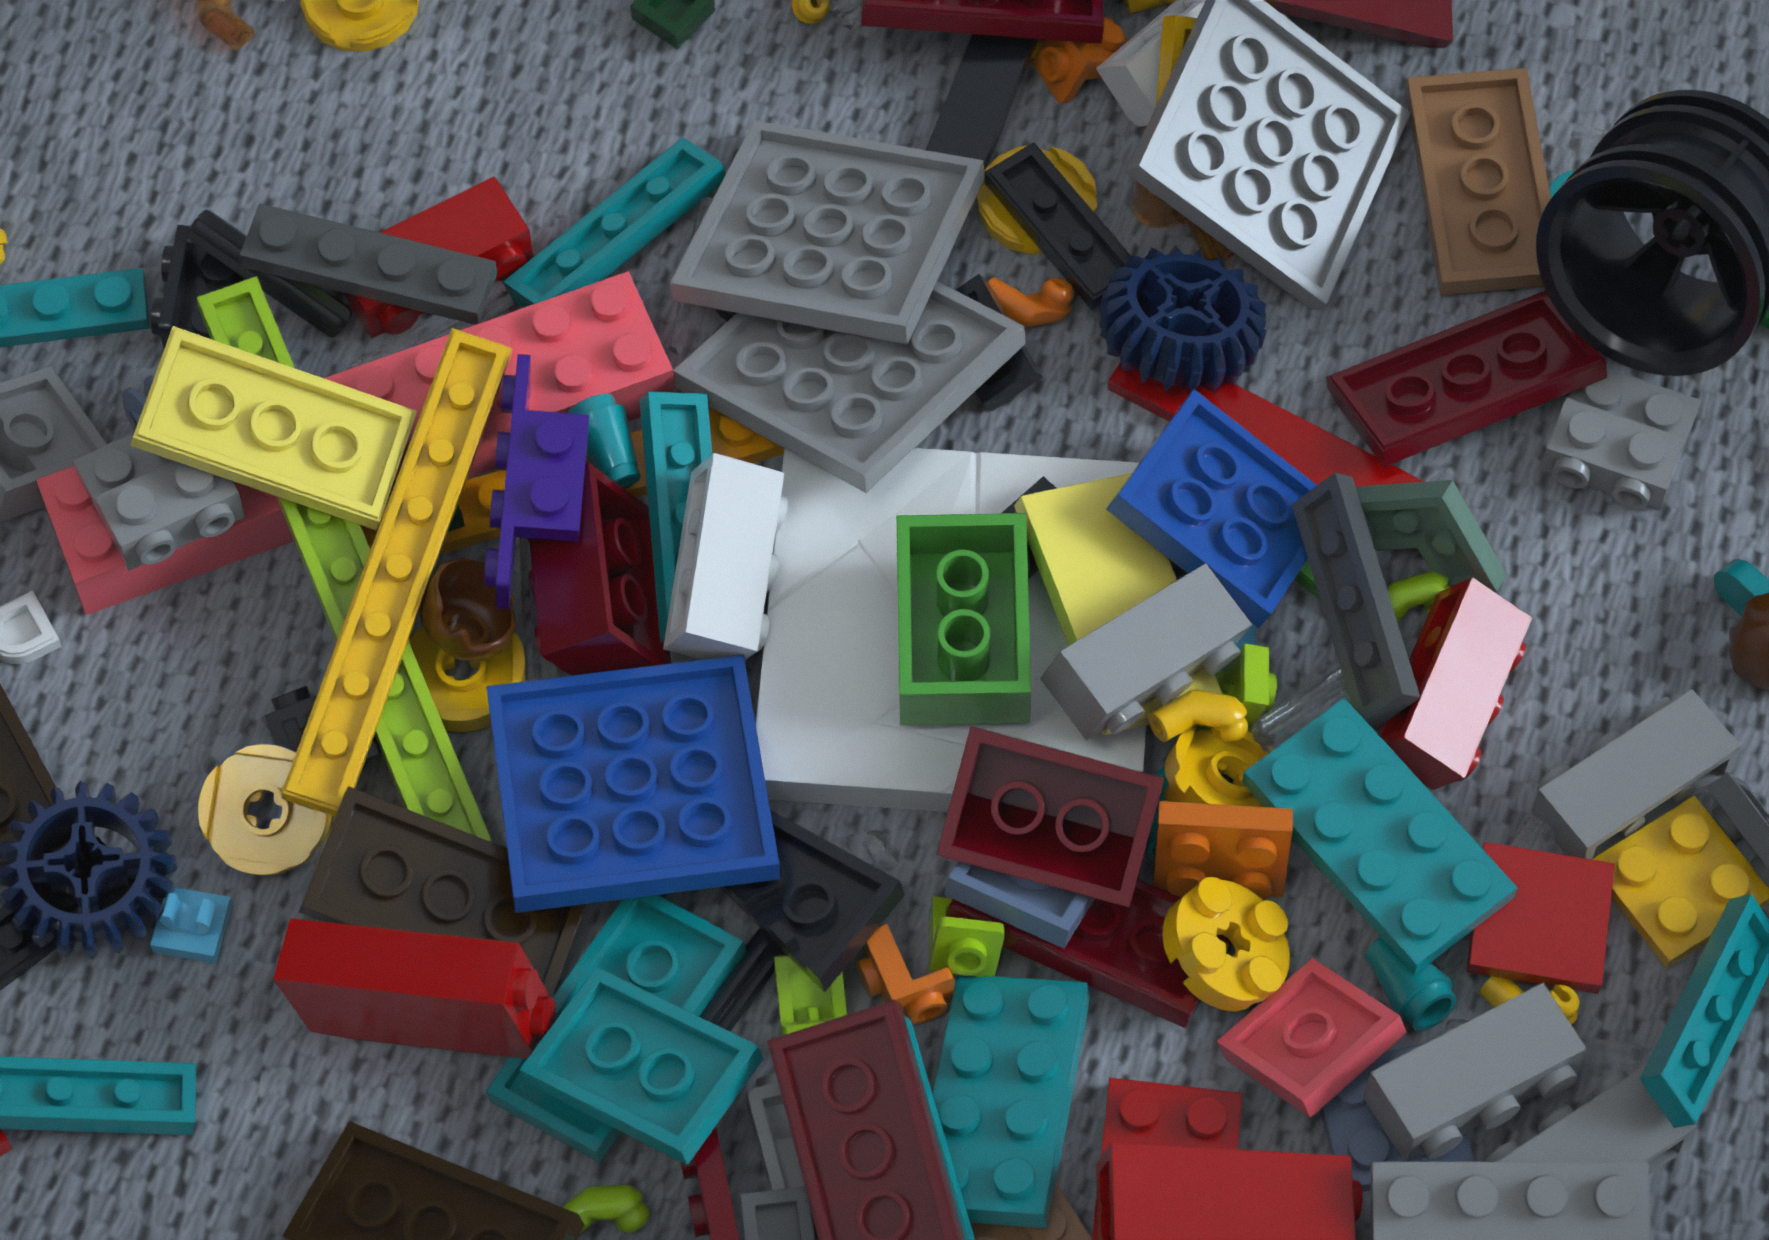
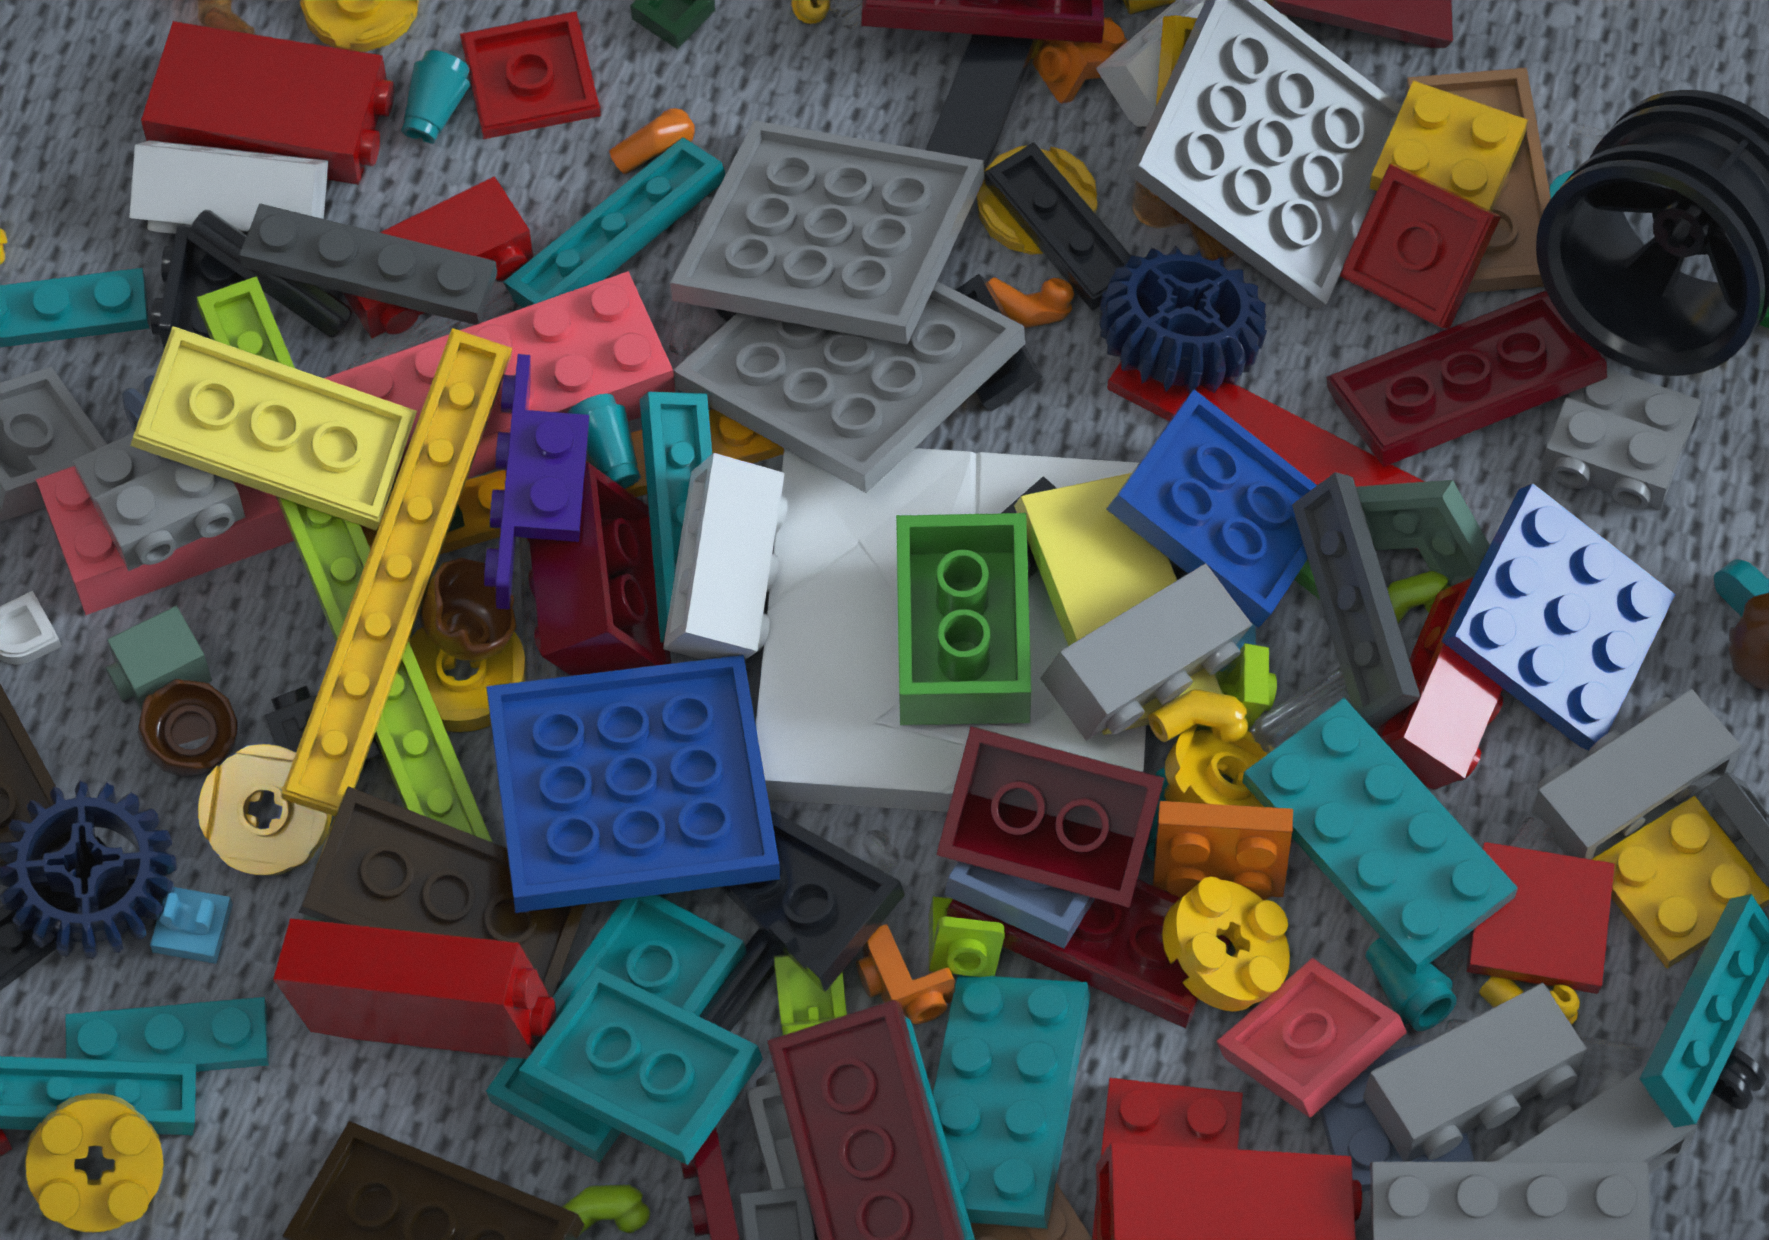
(120, 1193): none -> yellow plate
(154, 656): none -> sand green brick
(182, 180): none -> white brick
(182, 714): none -> reddish brown hair
(203, 1033): none -> teal plate
(269, 98): none -> red brick
(434, 94): none -> teal cone
(530, 75): none -> red tile
(652, 139): none -> orange arm
(1419, 246): none -> red tile
(1452, 143): none -> yellow plate
(1558, 617): none -> plate
(1737, 1080): none -> black bush

